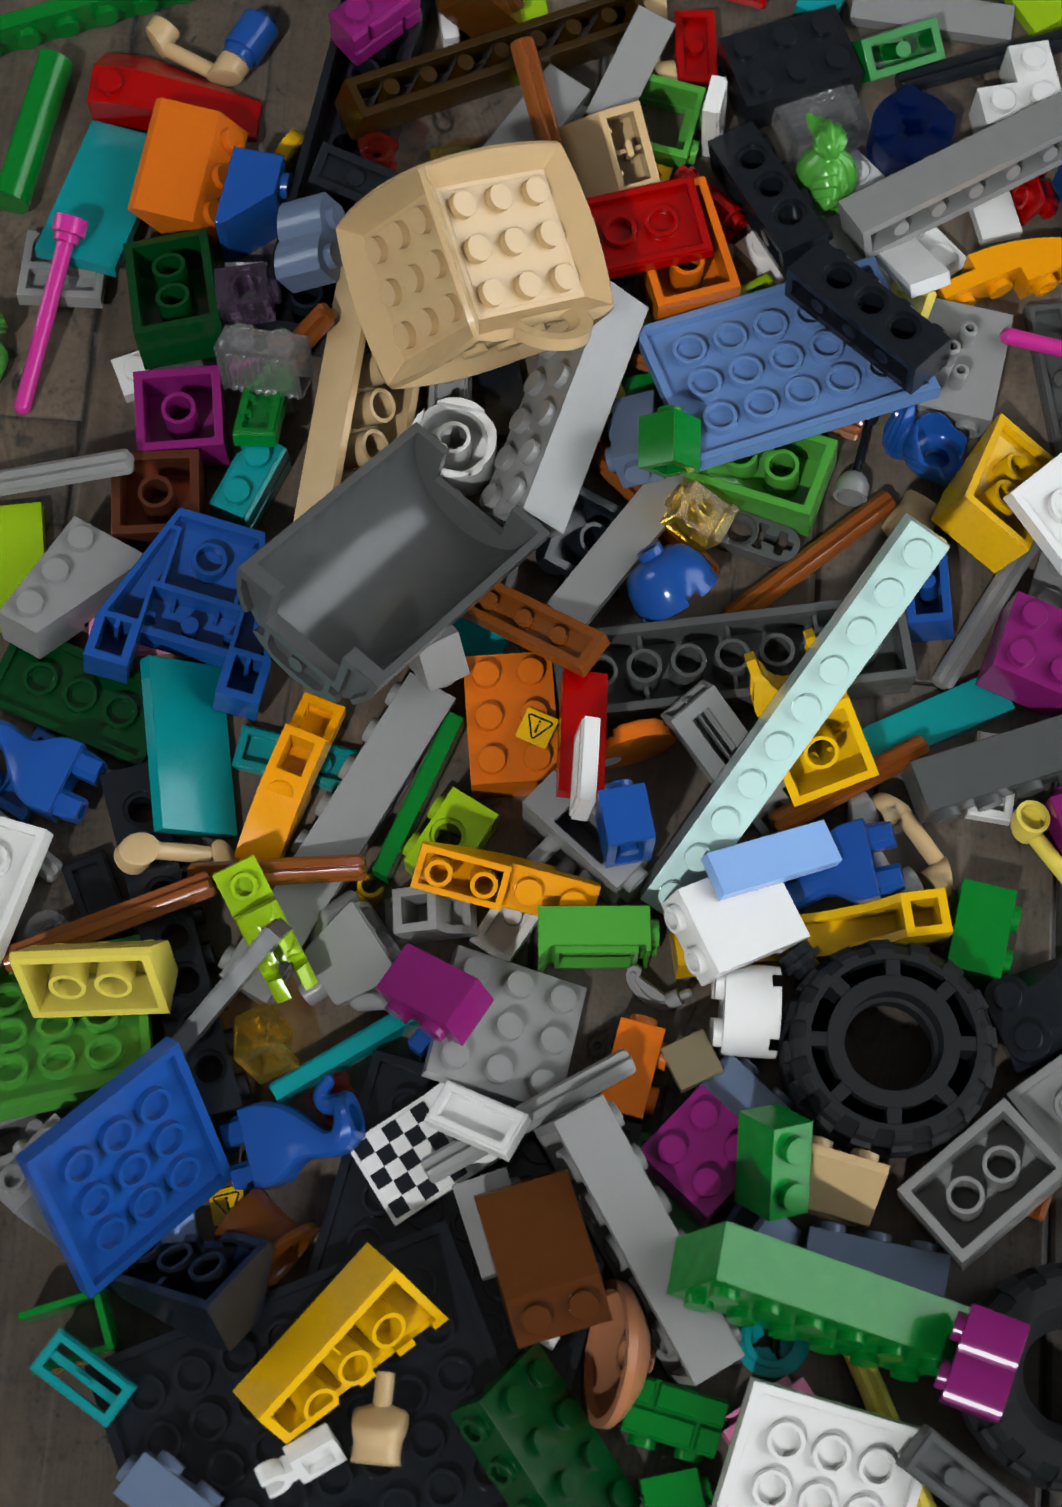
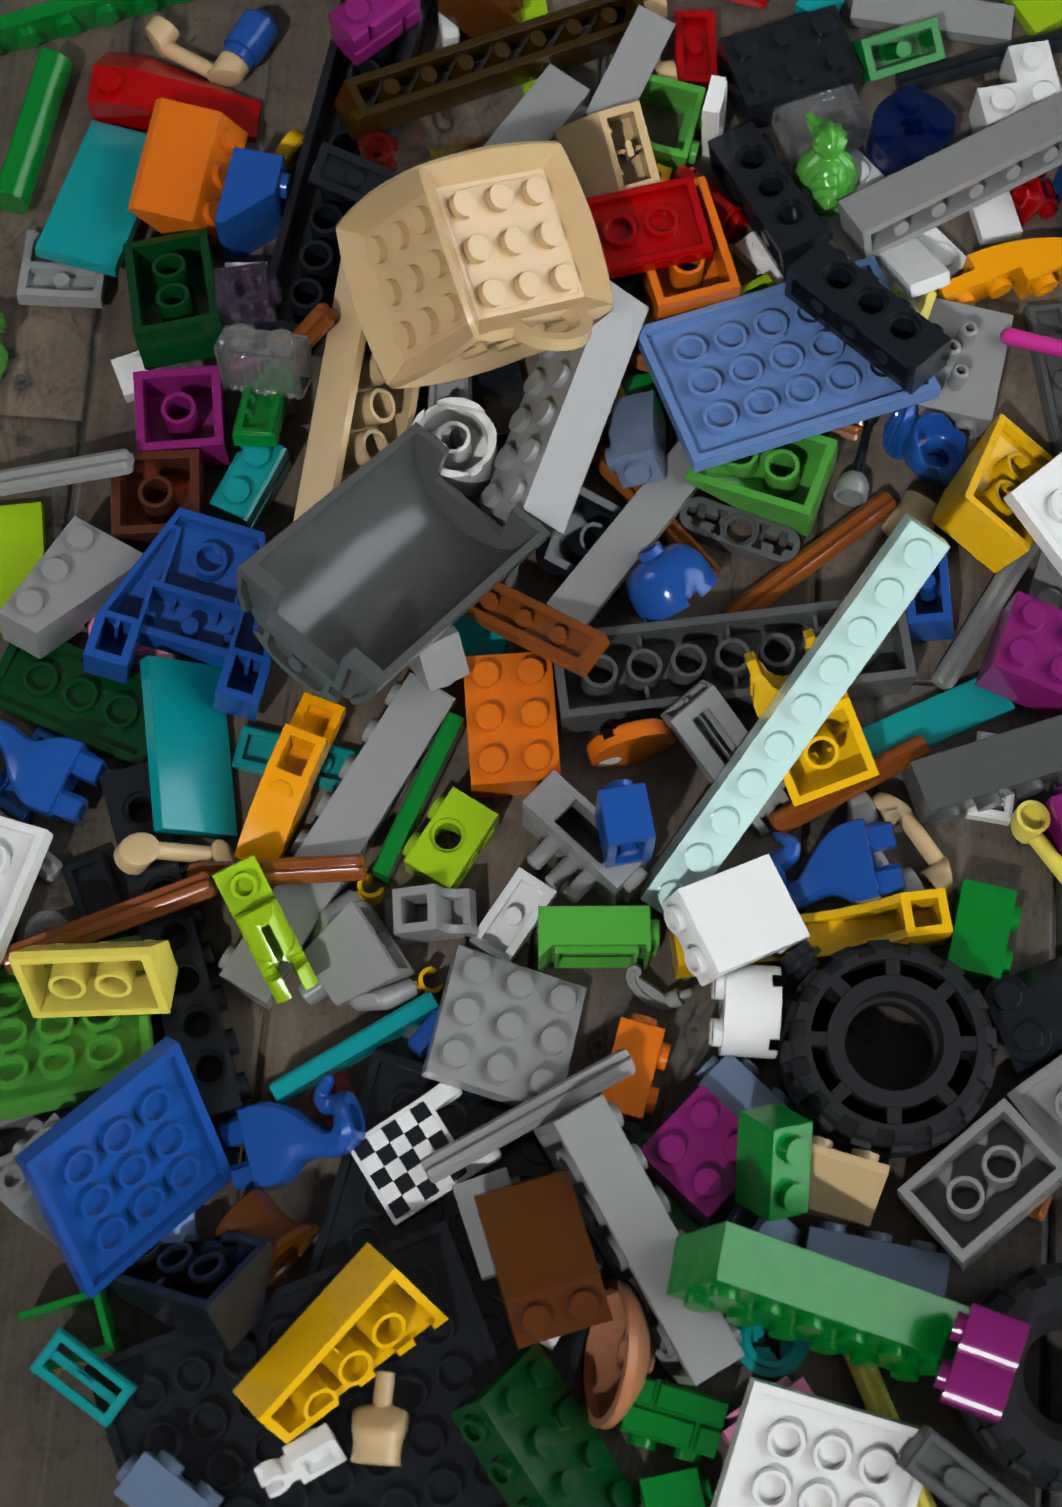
(68, 233): dark pink piece -> none
(223, 1202): yellow sticker -> none
(231, 984): dark grey tile -> none
(264, 1043): clear yellow brick -> none
(308, 243): sand blue brick -> none
(434, 994): magenta brick -> none
(478, 1120): white tile -> none
(498, 879): light orange slope -> none
(535, 90): dark orange axle -> none
(537, 728): yellow sticker -> none
(578, 699): red tile -> none
(584, 768): white tile -> none
(669, 442): green brick -> none
(692, 1060): dark tan tile -> none
(698, 515): clear yellow brick -> none
(771, 859): light blue tile -> none

